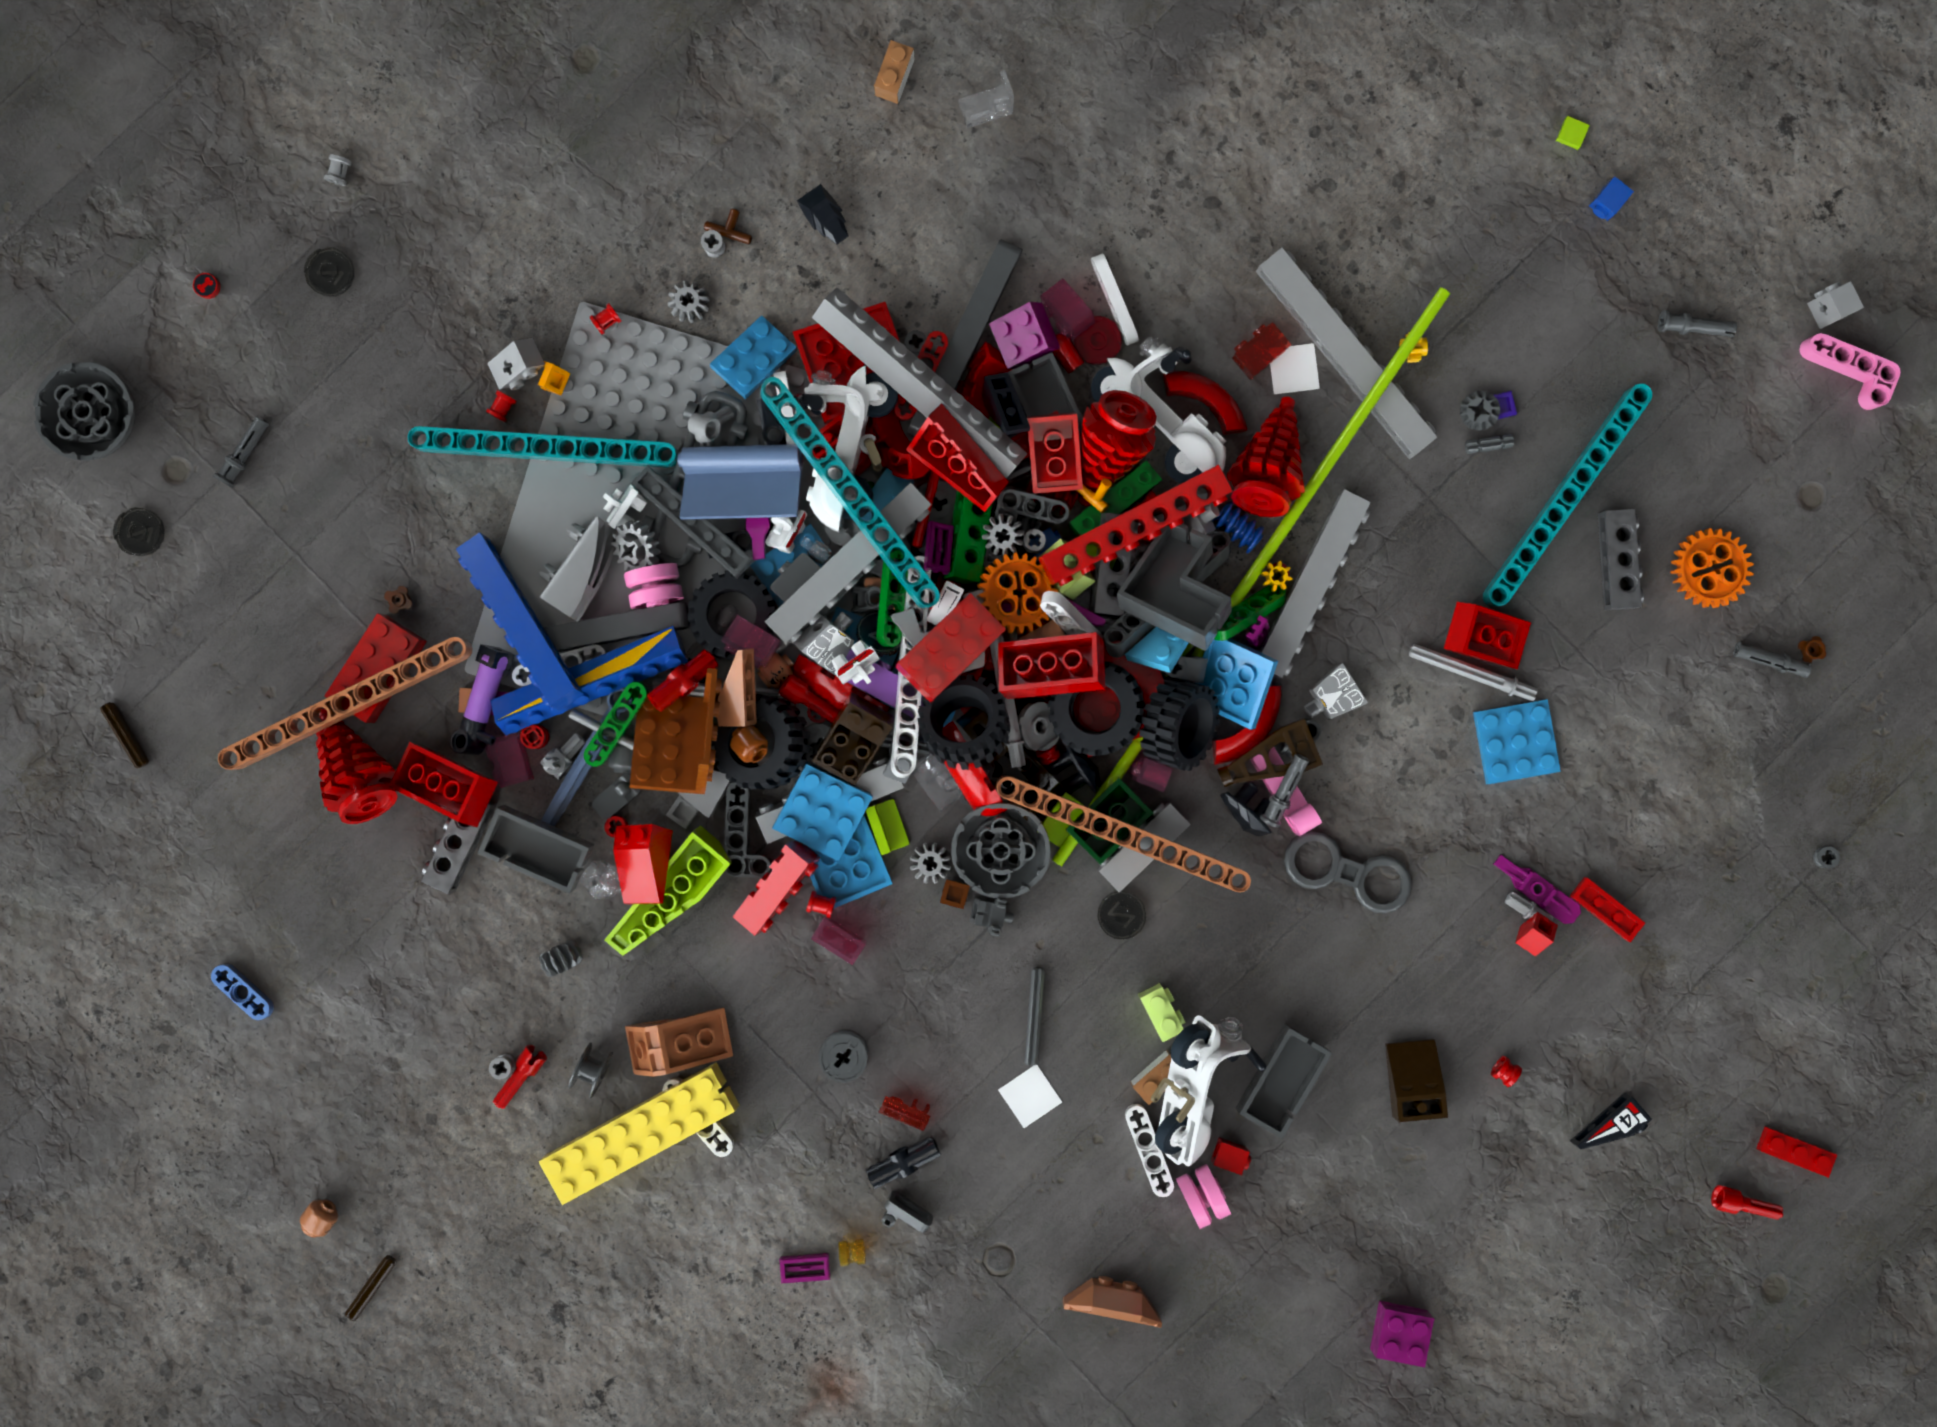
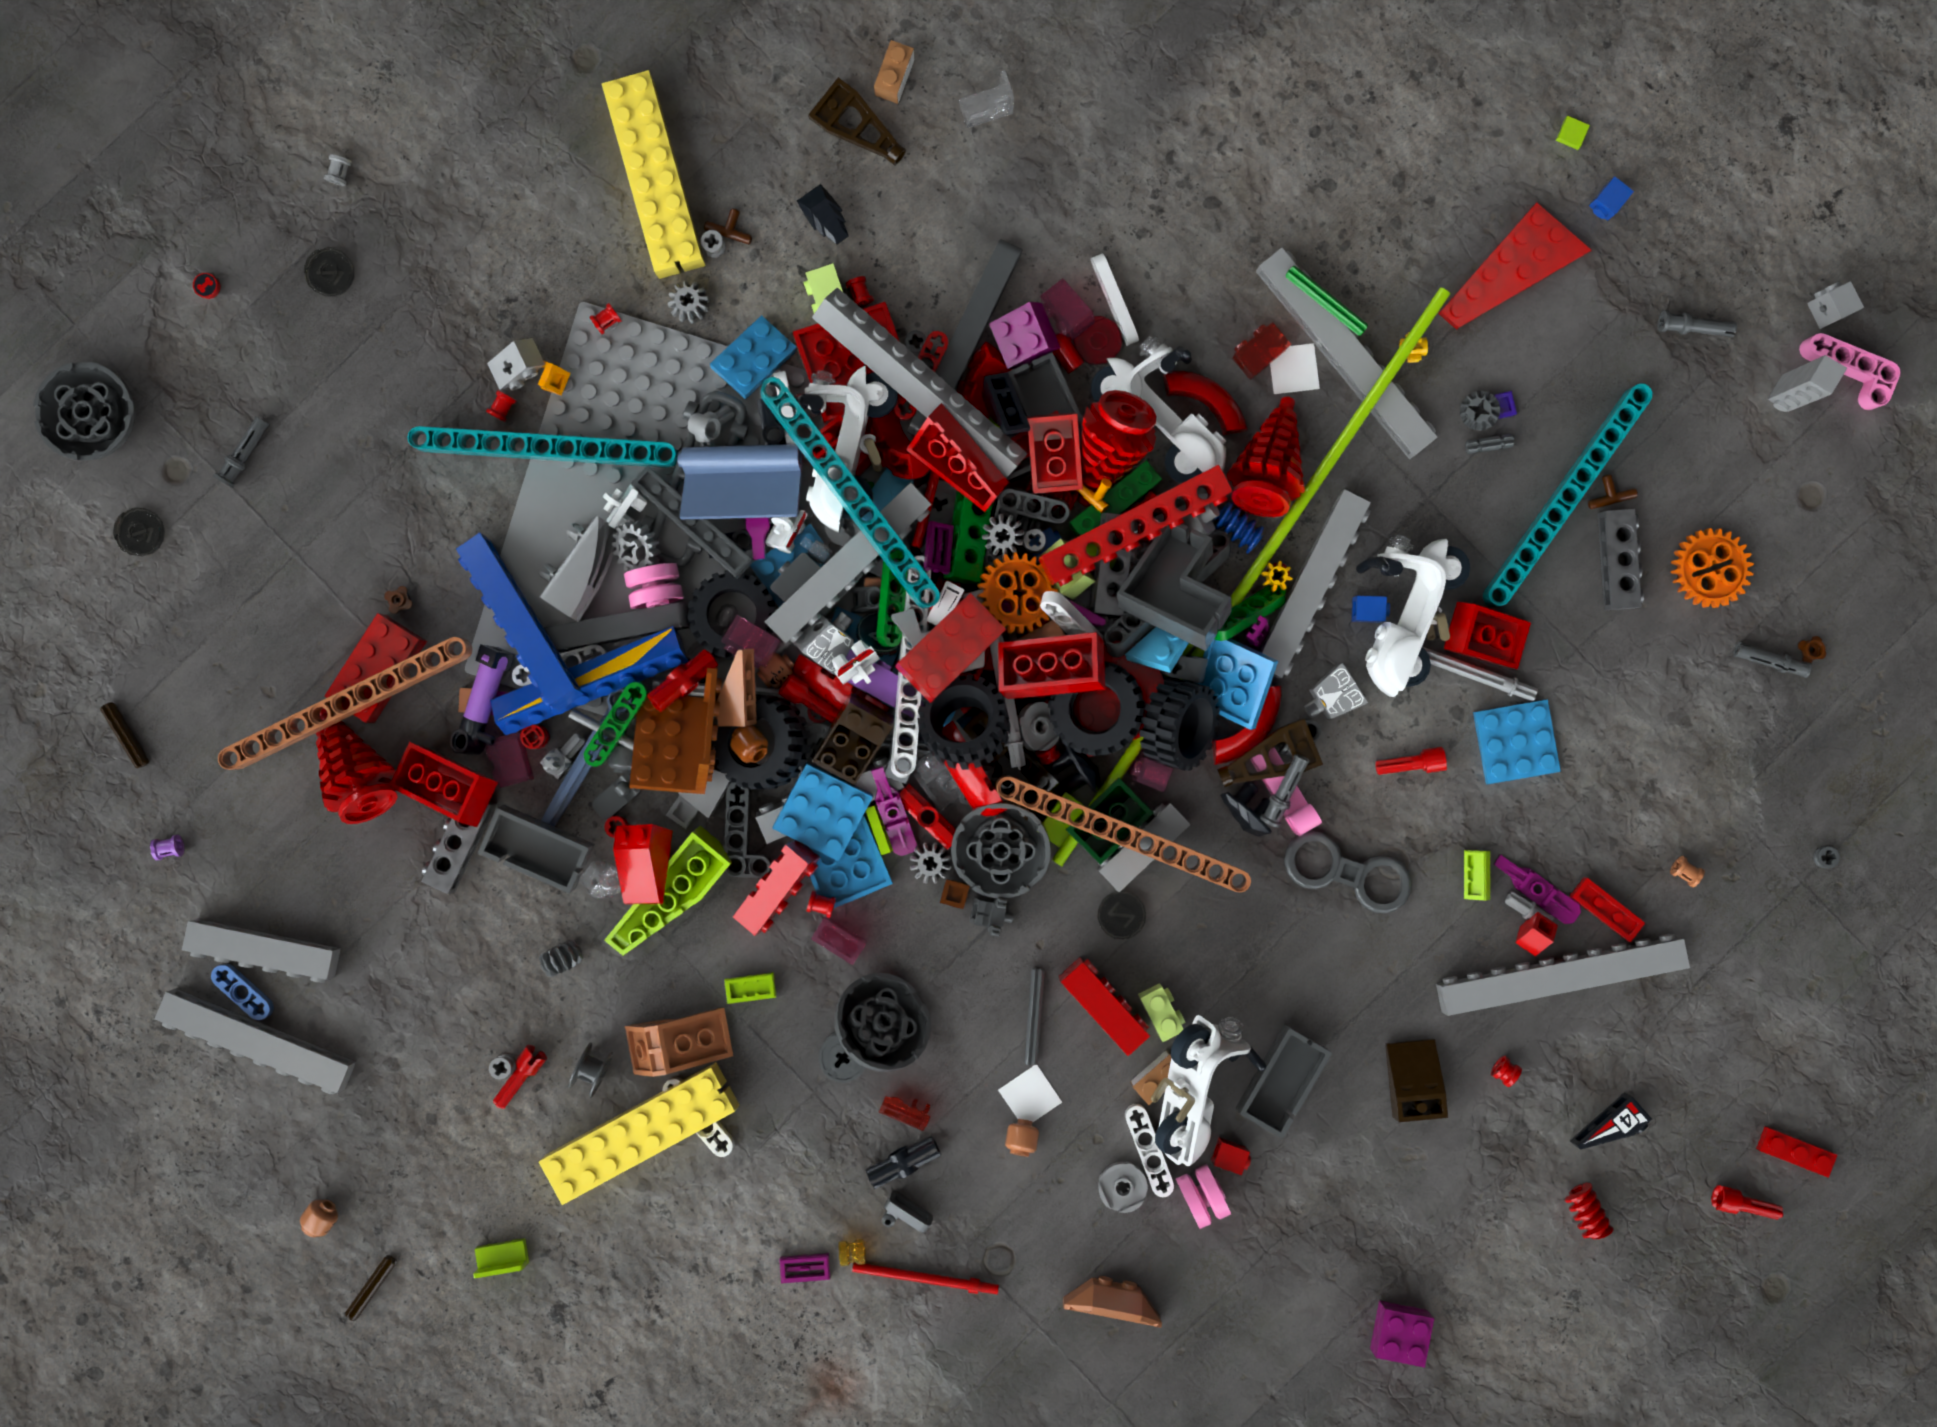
(167, 847): none -> medium lavender bush
(255, 1041): none -> light grey brick
(261, 949): none -> light grey brick
(501, 1258): none -> lime panel
(653, 174): none -> light yellow piece
(750, 988): none -> lime plate
(821, 284): none -> yellowish green brick
(833, 106): none -> dark brown plate
(859, 291): none -> red bush
(889, 999): none -> dark grey brick
(896, 825): none -> magenta piece
(916, 804): none -> red piece
(972, 1285): none -> red bar
(1022, 1138): none -> nougat head
(1106, 1009): none -> red brick
(1116, 1199): none -> light grey plate
(1326, 300): none -> axle
(1370, 609): none -> blue brick
(1398, 652): none -> white piece
(1429, 760): none -> red piece
(1477, 875): none -> lime plate
(1523, 258): none -> red wing
(1562, 975): none -> light grey brick
(1589, 1212): none -> red piece
(1612, 497): none -> reddish brown piece
(1687, 871): none -> nougat bush
(1807, 384): none -> light grey brick

